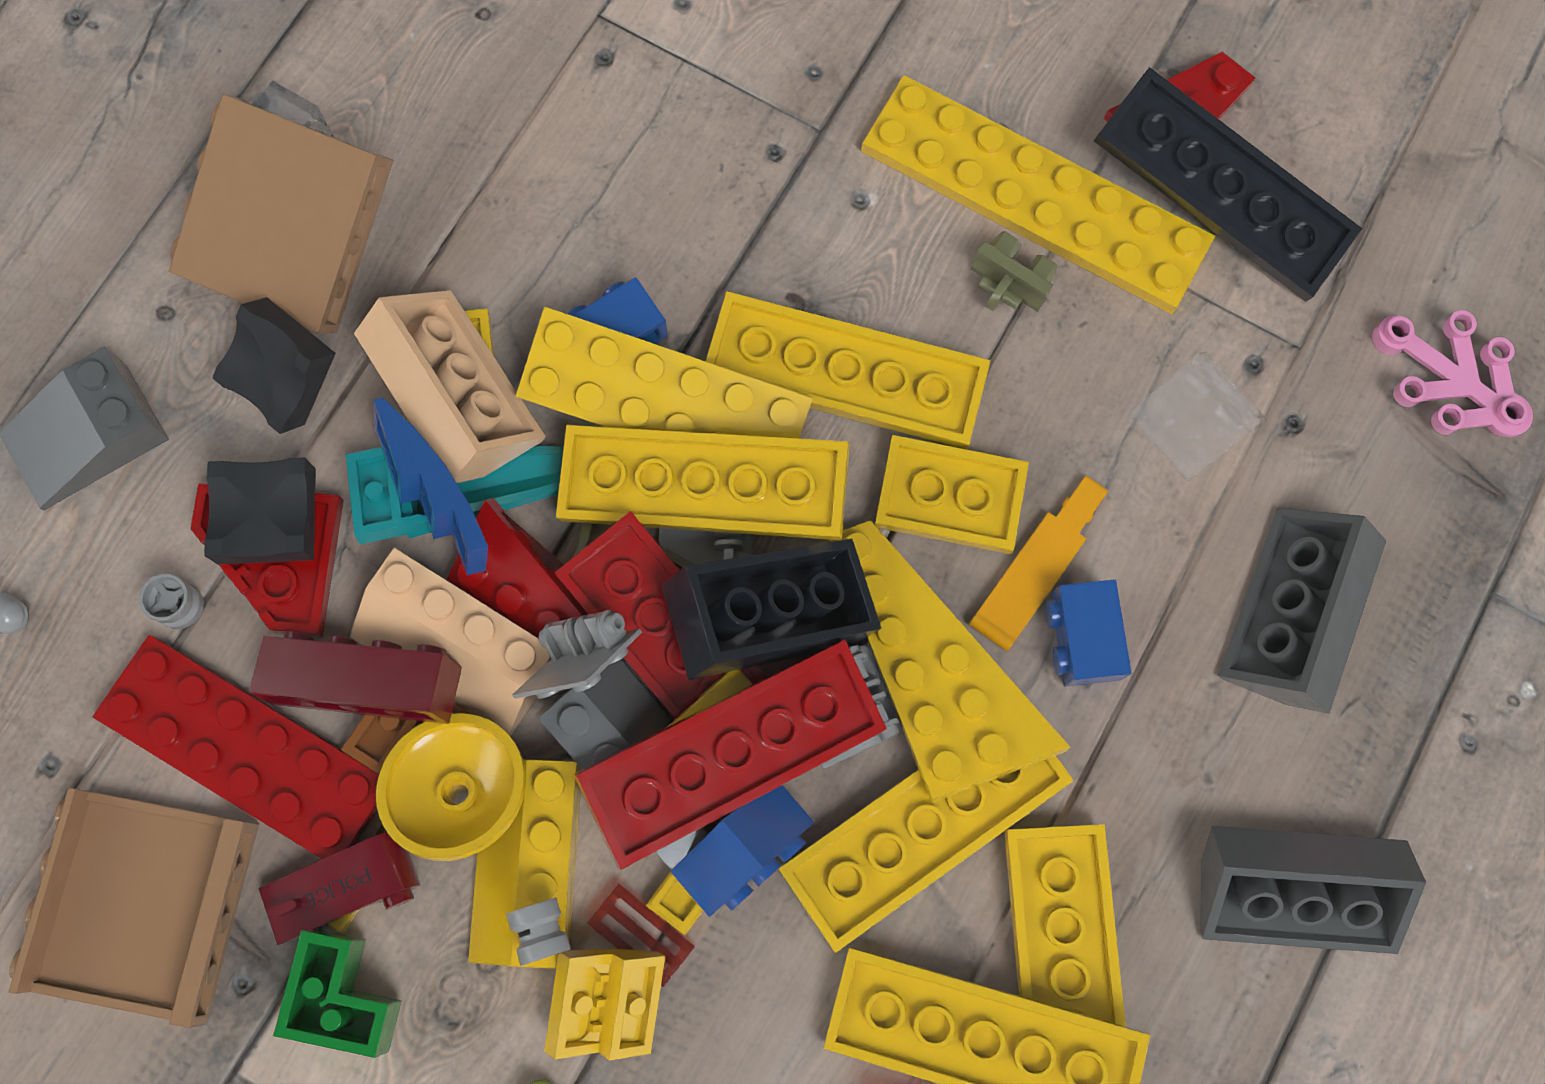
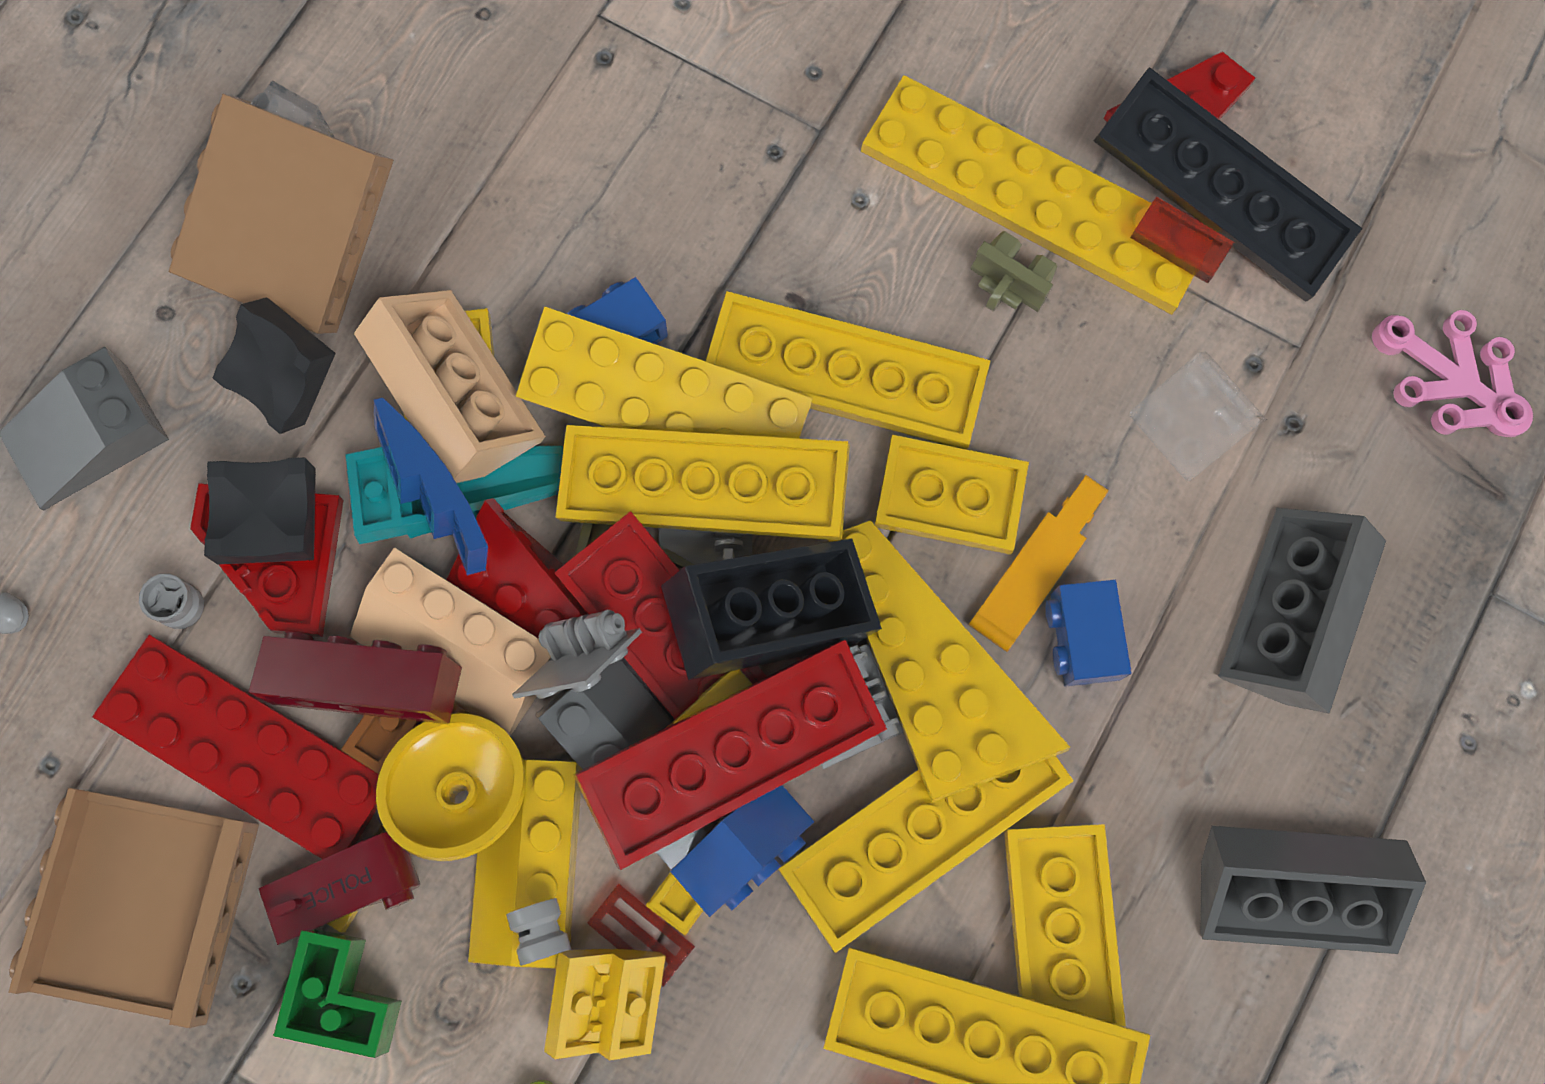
(1182, 240): none -> clear red tile

